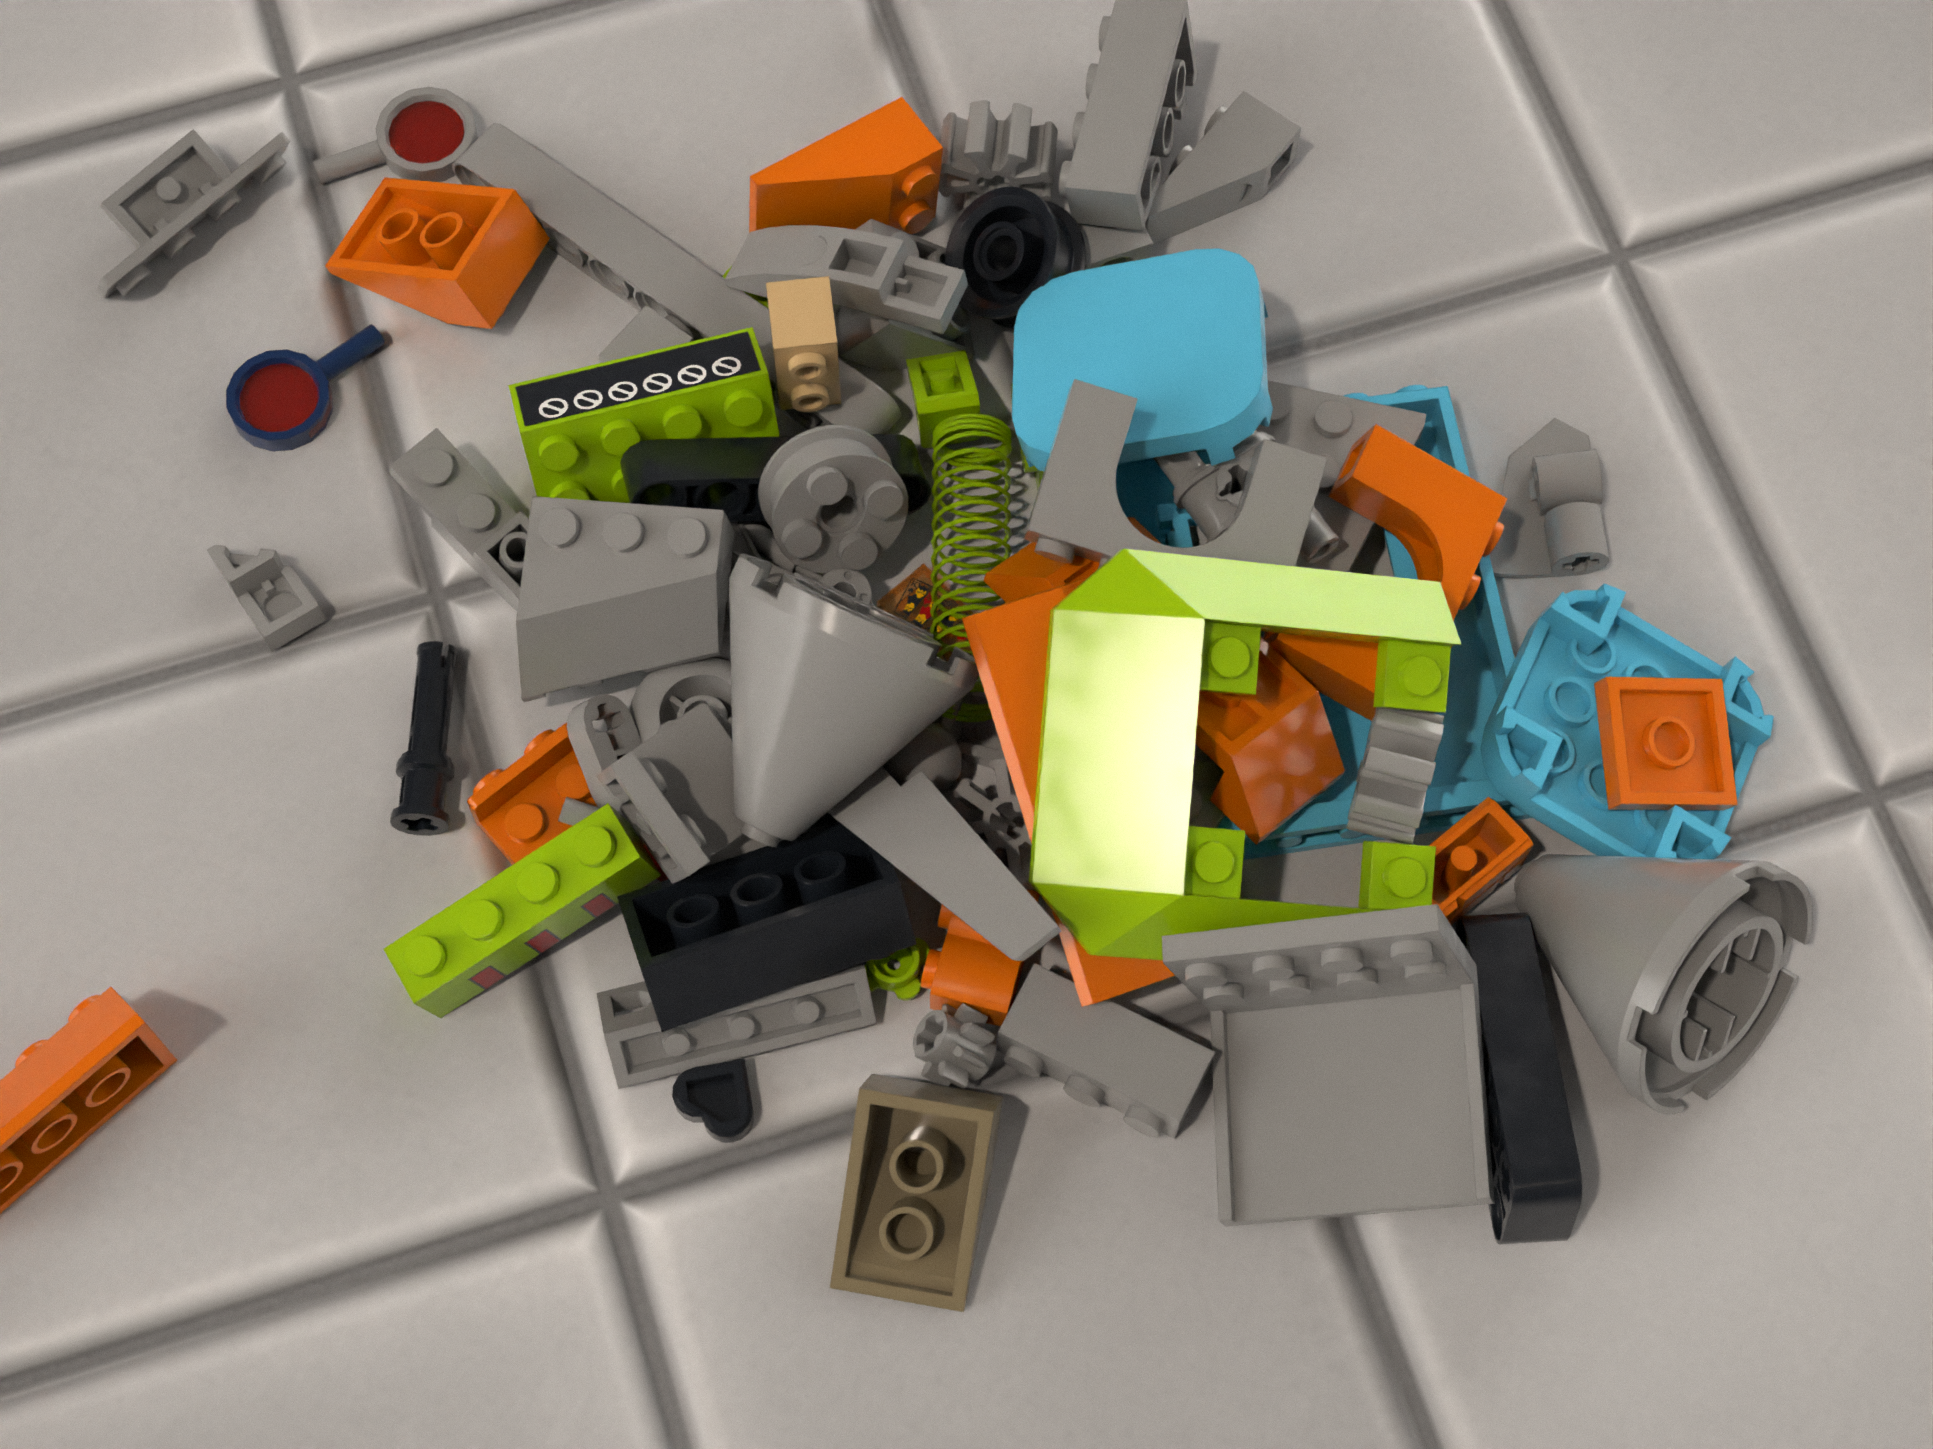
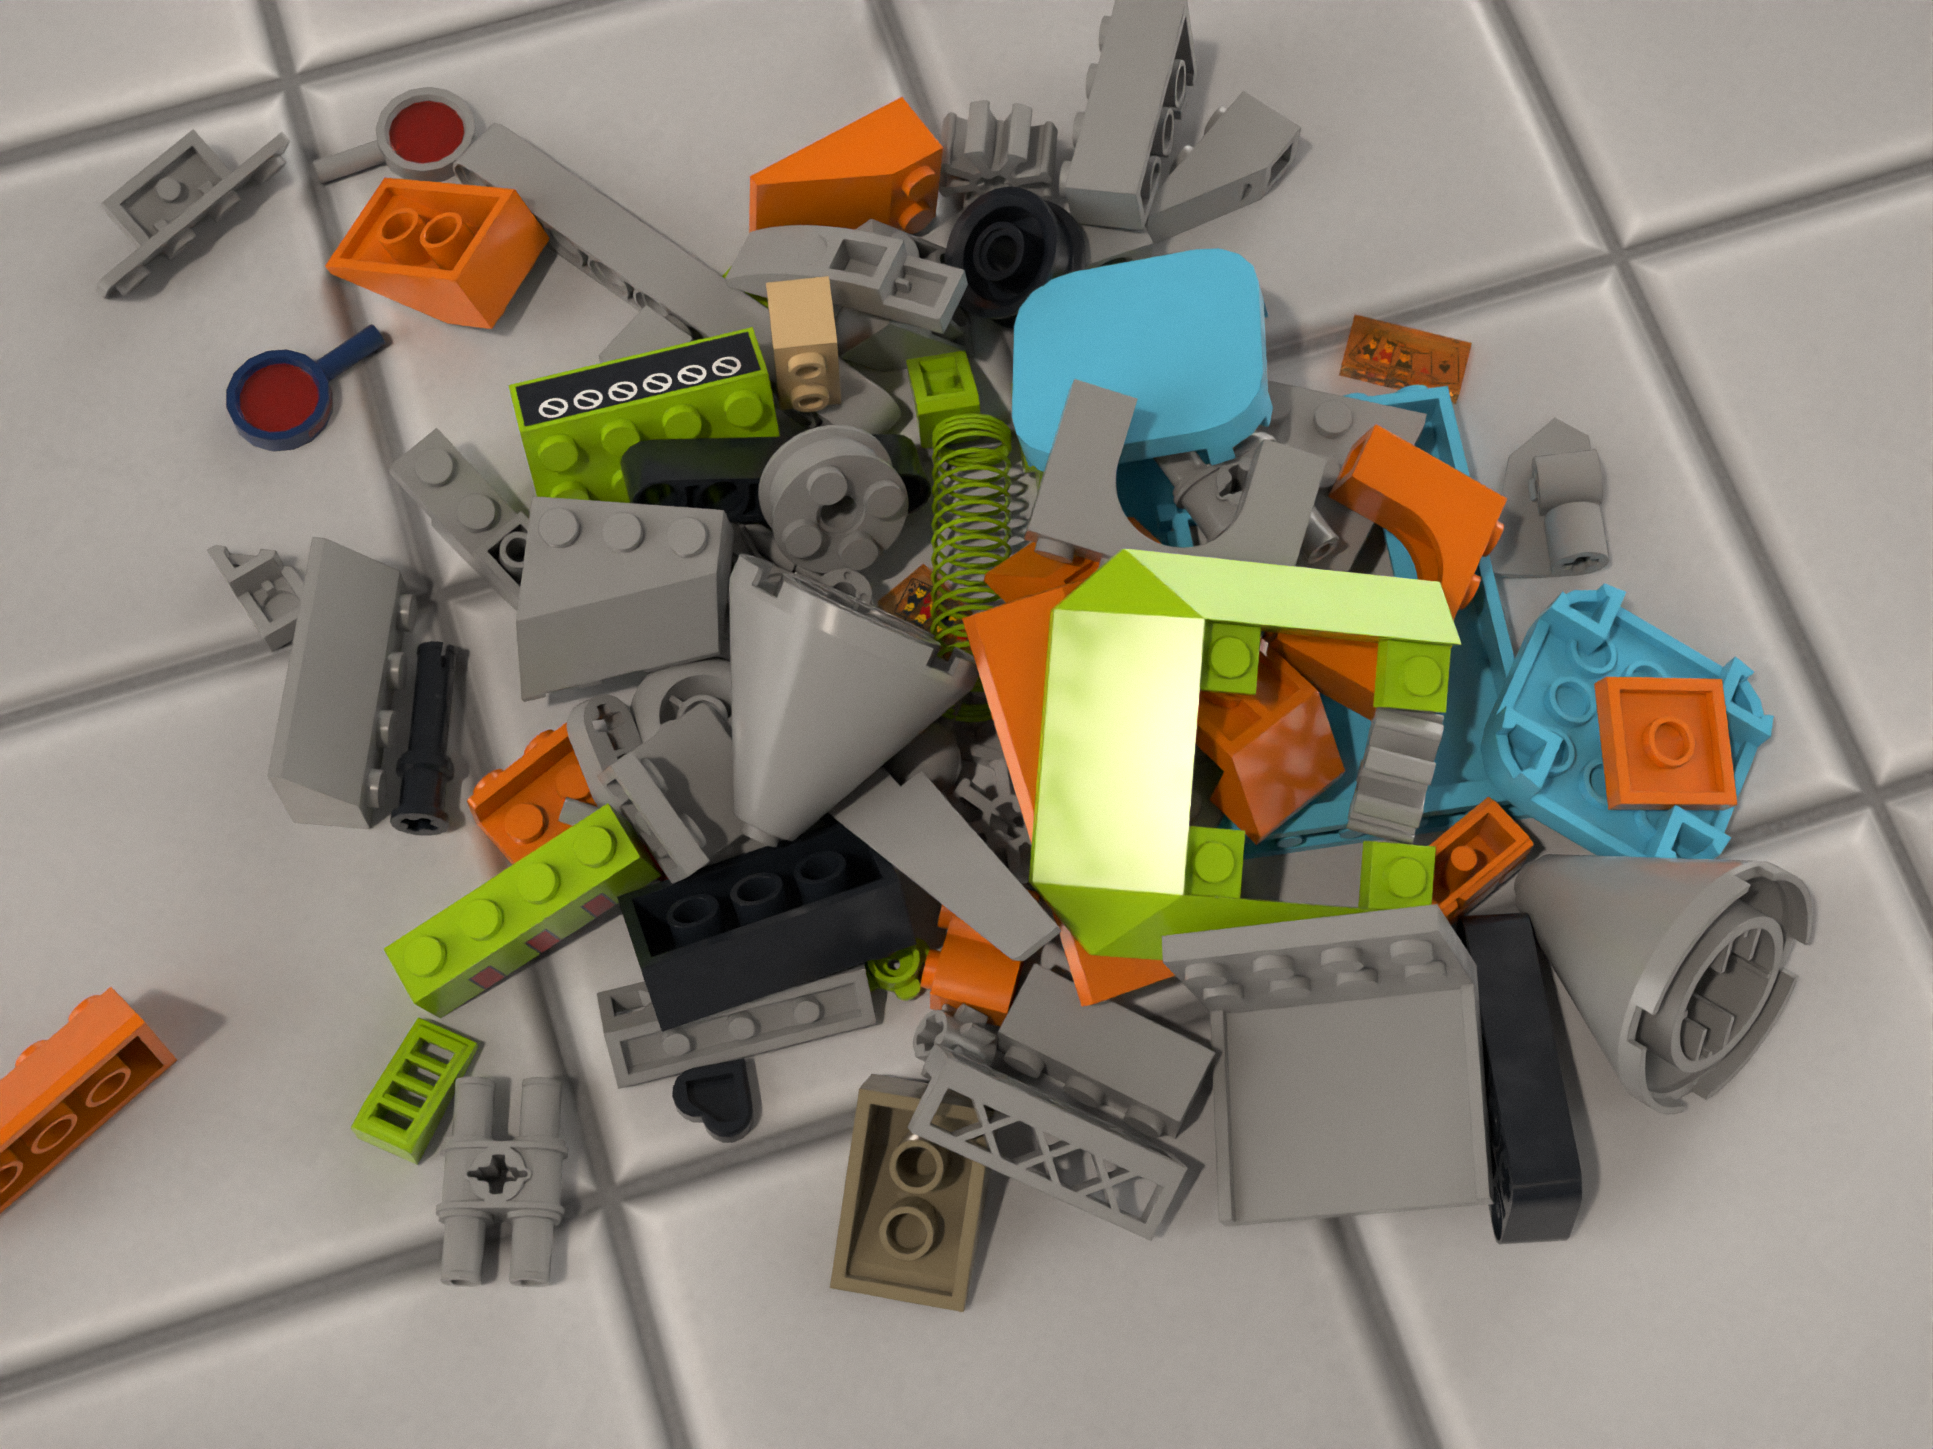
(341, 688): none -> light grey slope
(412, 1143): none -> lime slope
(527, 1203): none -> light grey pin
(1056, 1118): none -> light grey fence
(1403, 356): none -> clear orange tile

